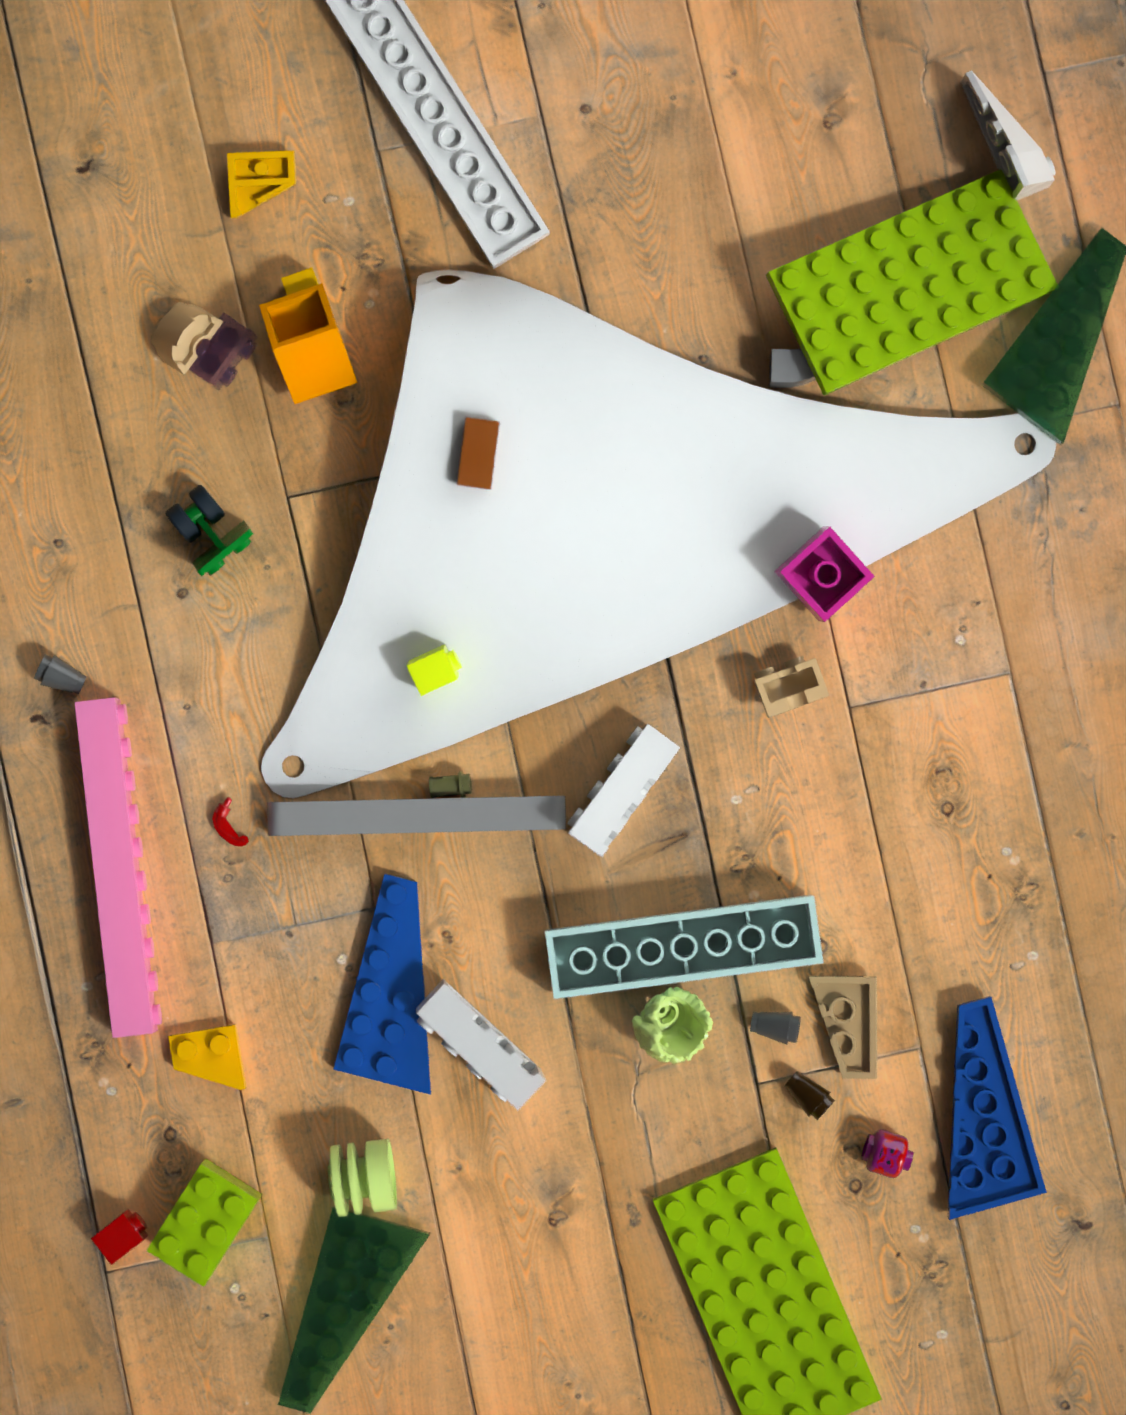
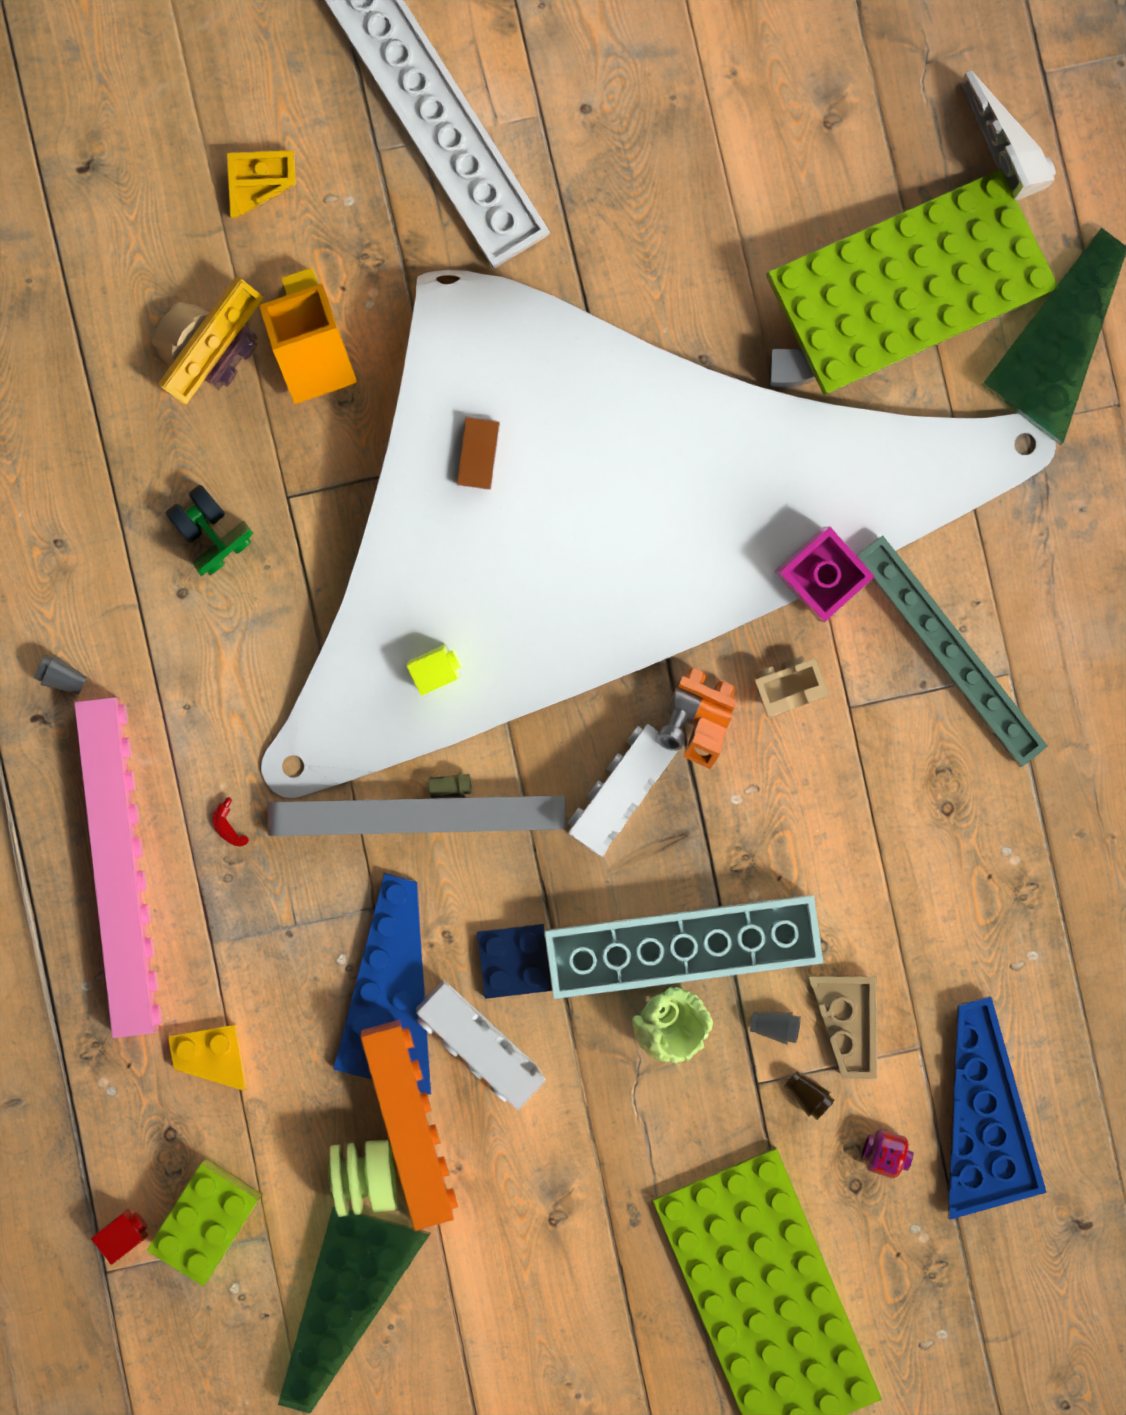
(210, 340): none -> yellow tile
(407, 1124): none -> orange brick
(514, 961): none -> dark blue plate
(706, 710): none -> orange hips
(952, 652): none -> sand green plate

